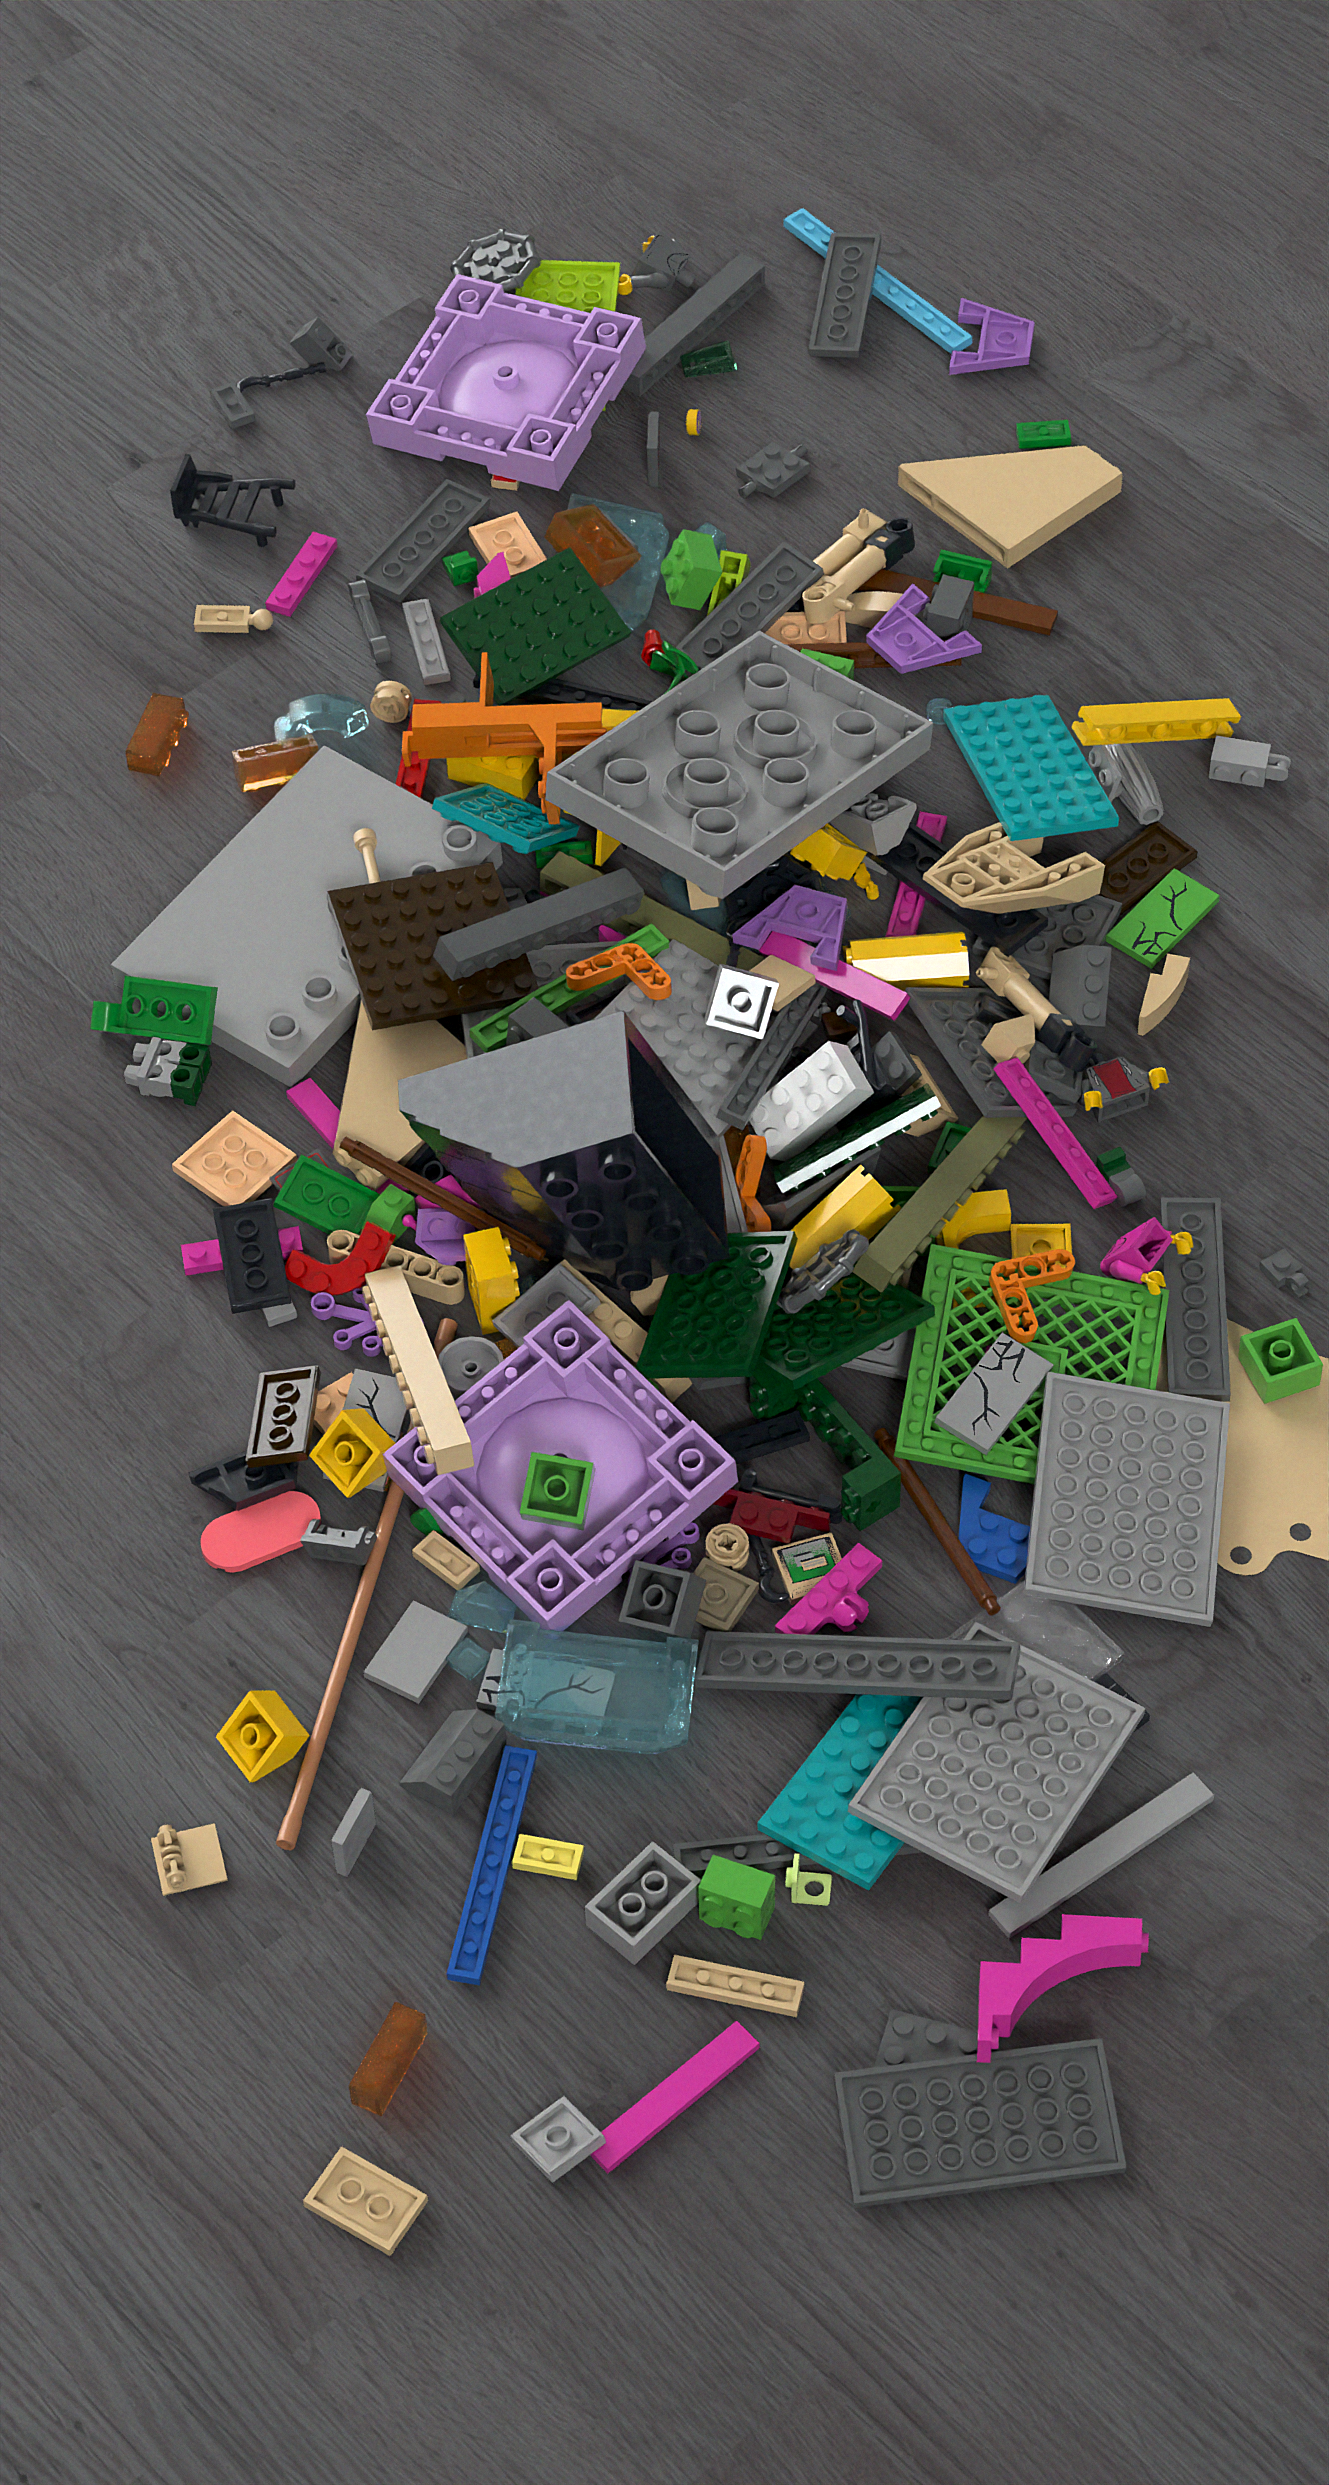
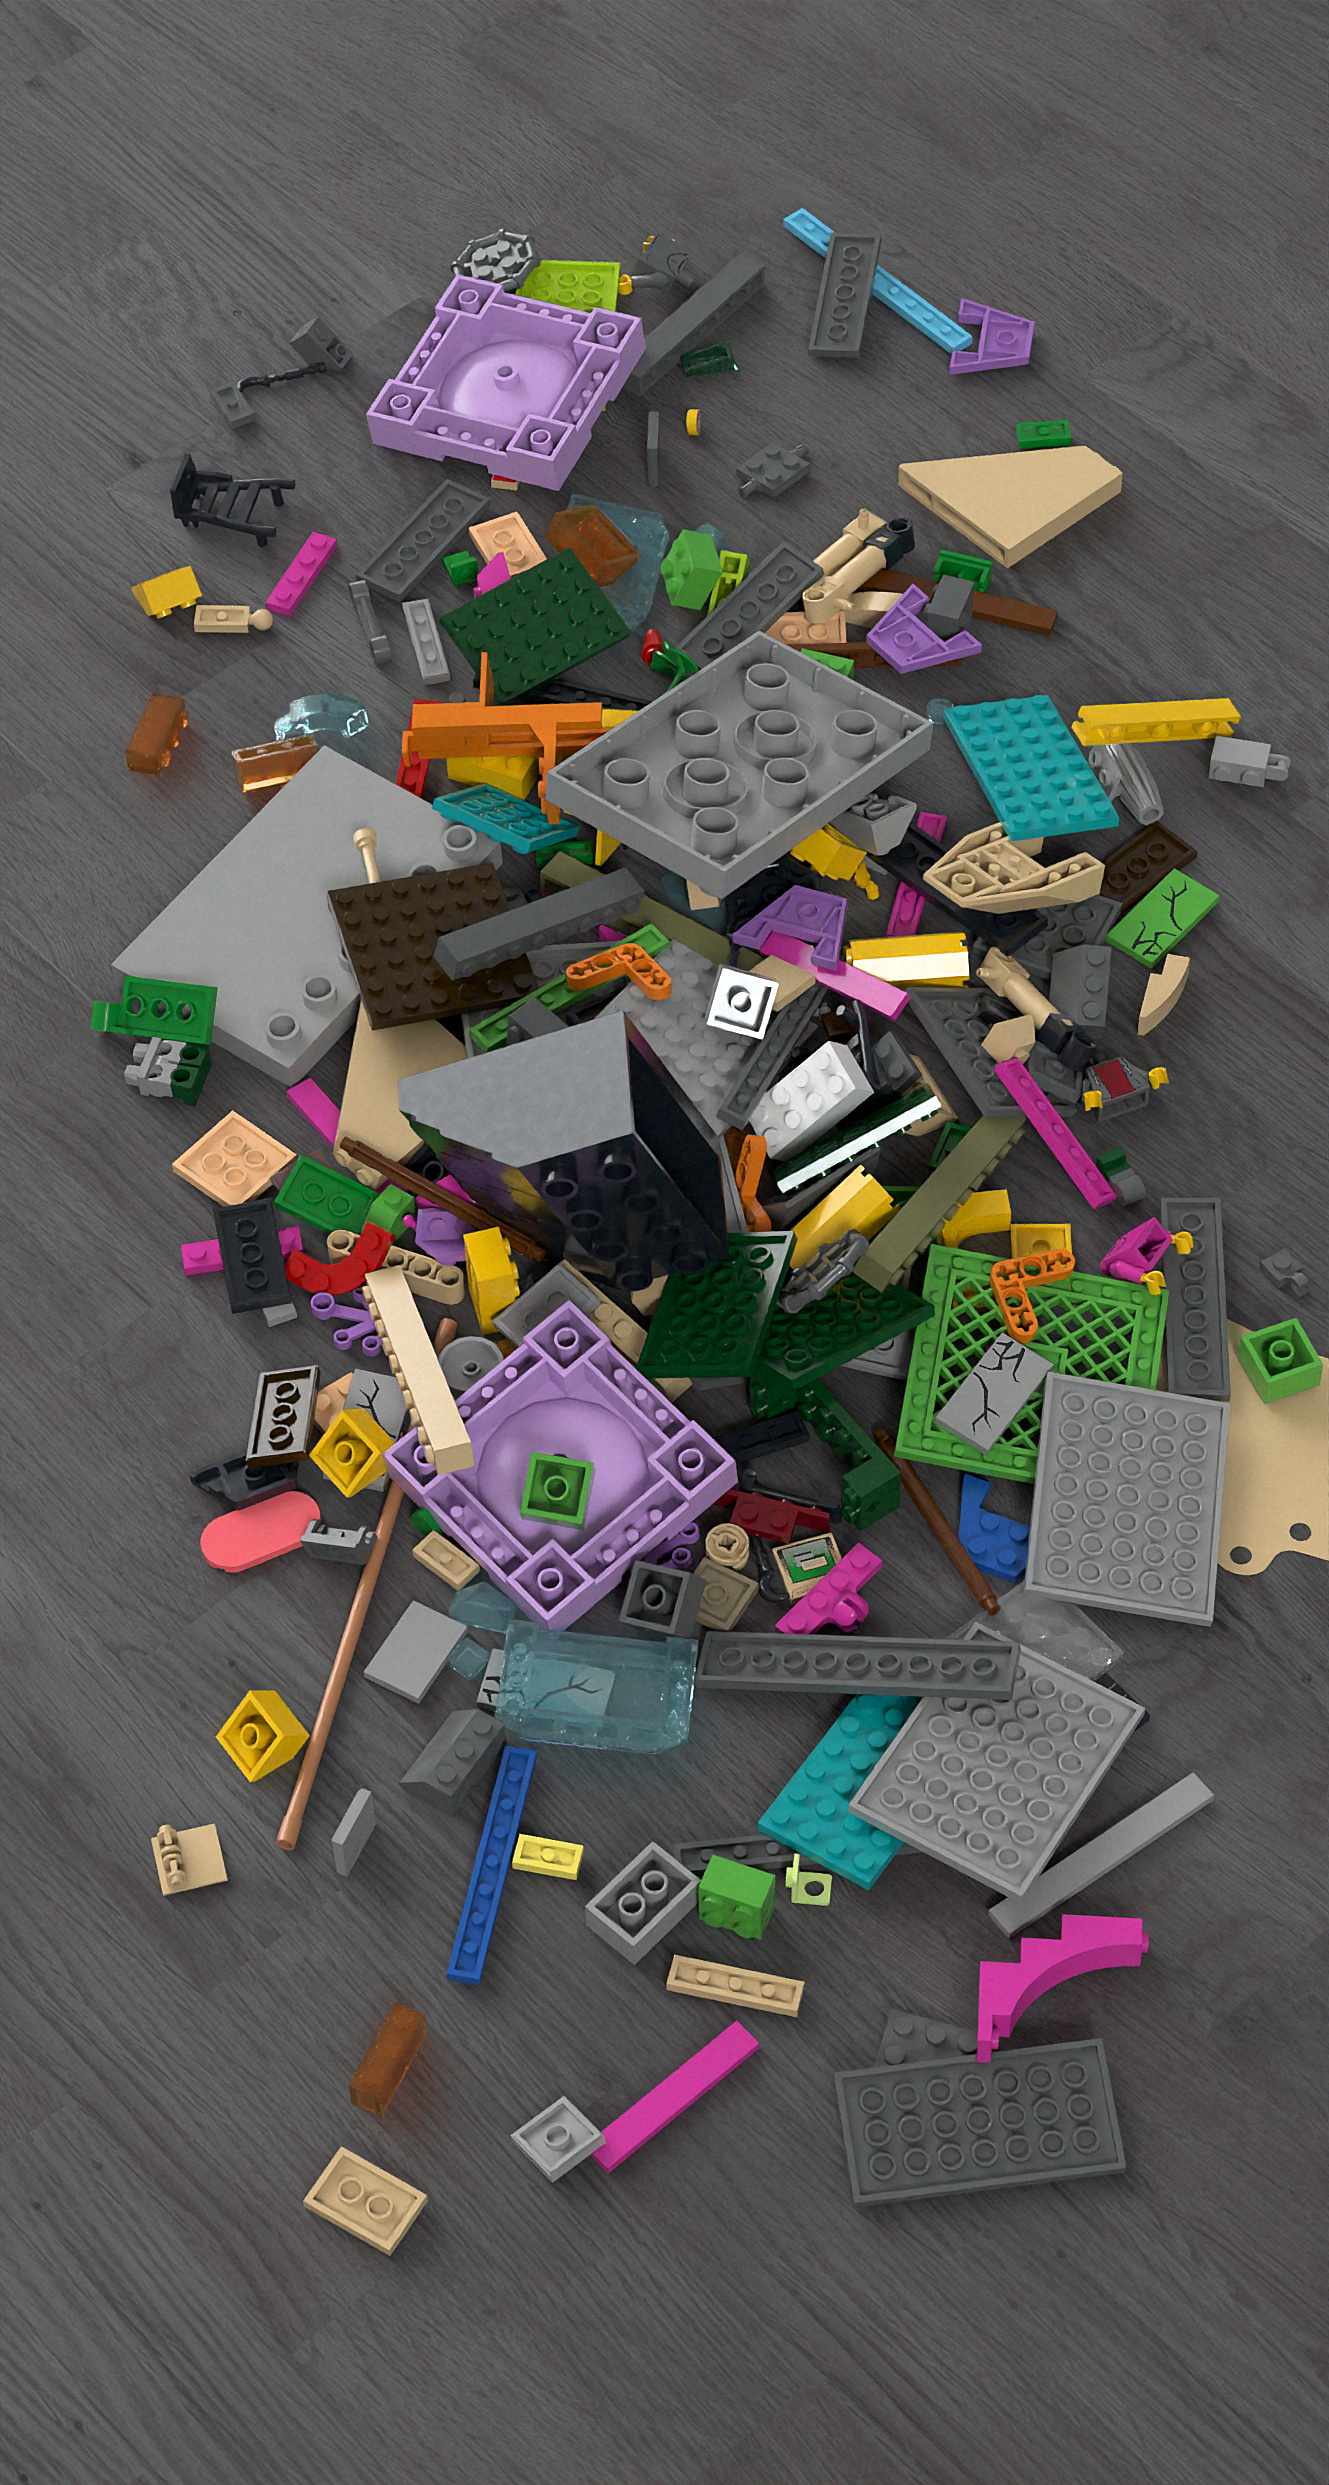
(167, 591): none -> yellow slope
(391, 701): tan wheel -> none

